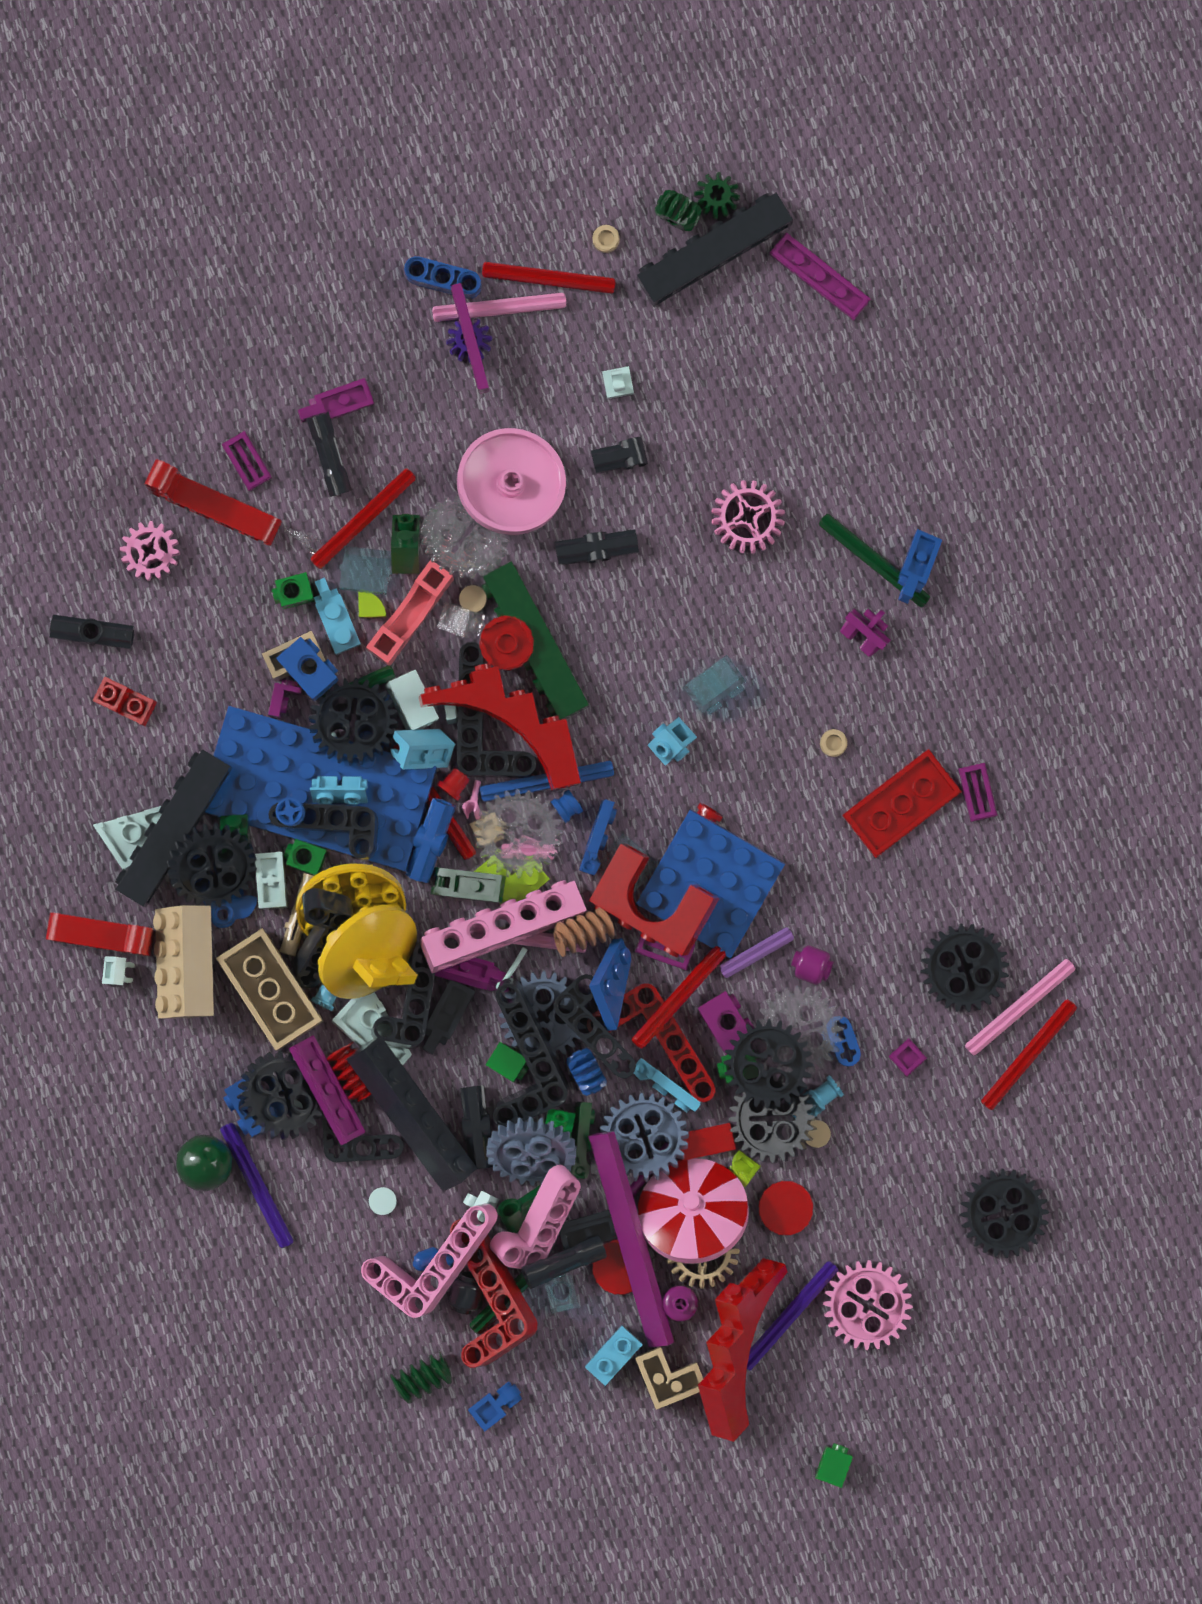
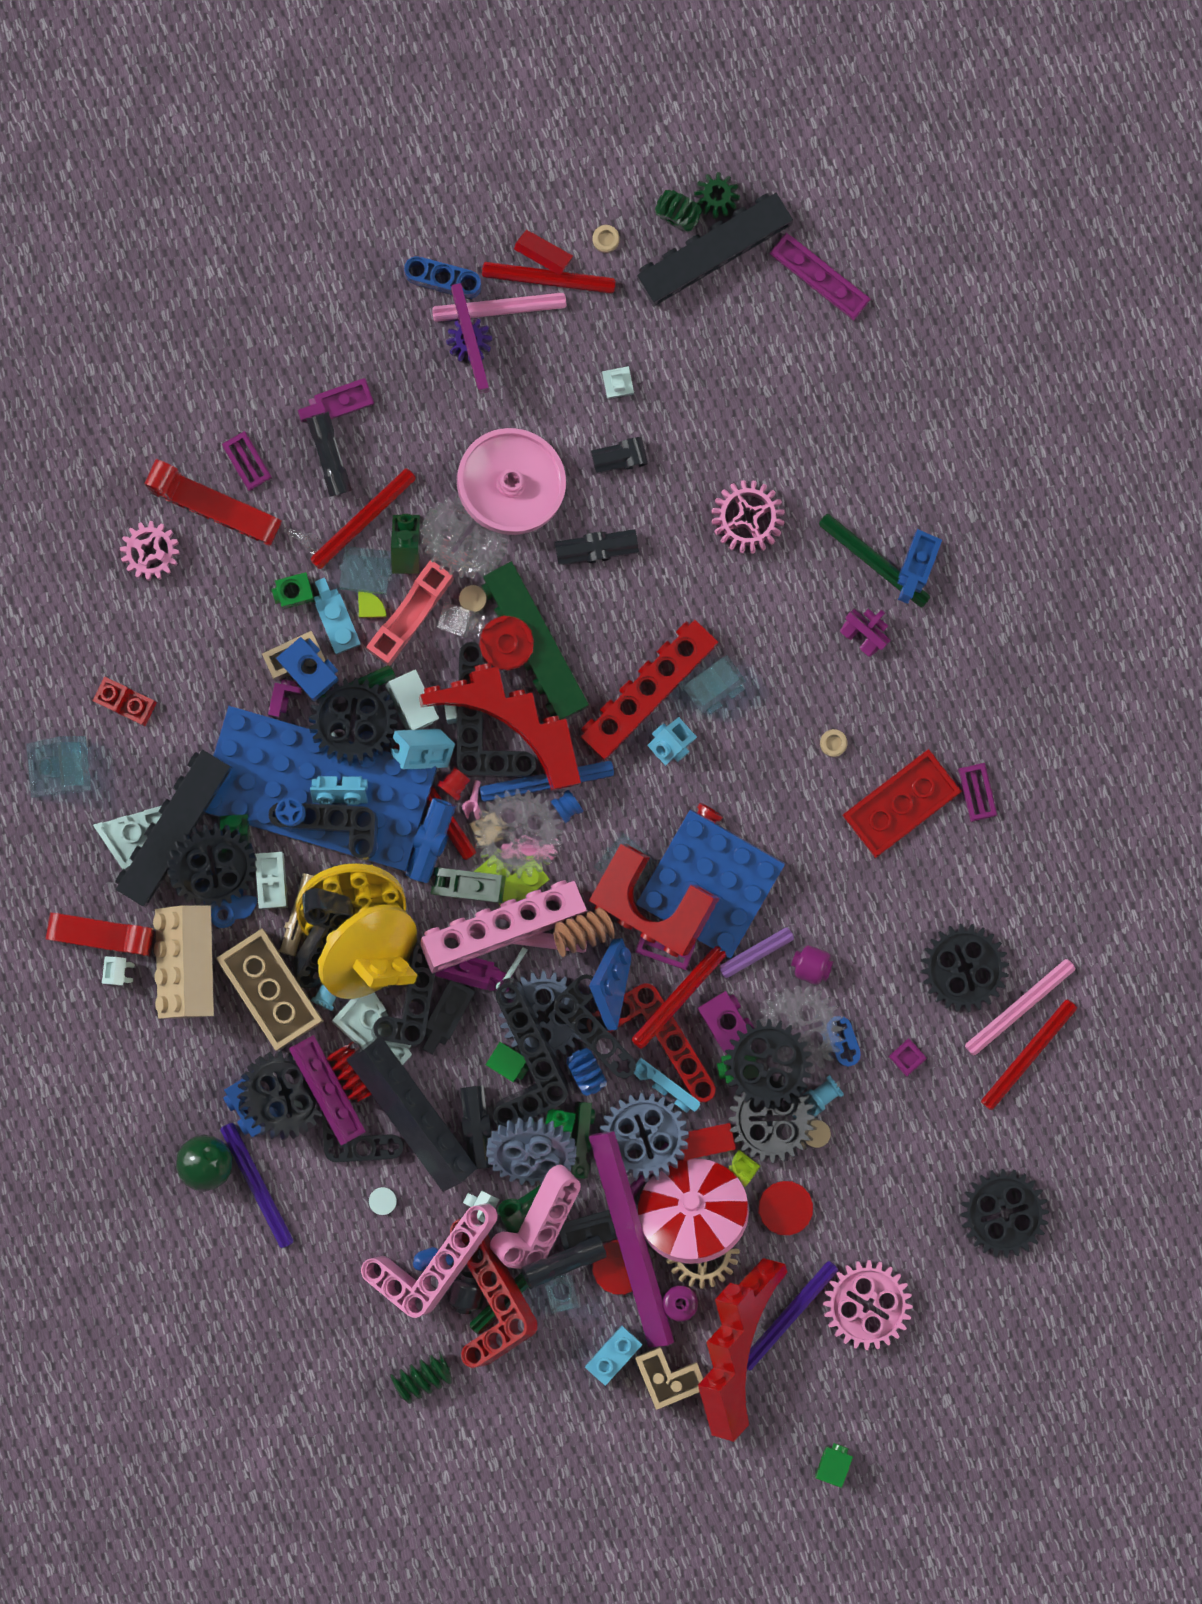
(58, 766): none -> clear light blue slope
(109, 633): black piece -> none
(316, 863): green brick -> none
(489, 1410): blue plate -> none
(543, 252): none -> red tile
(597, 838): blue hinge -> none
(689, 633): none -> red brick

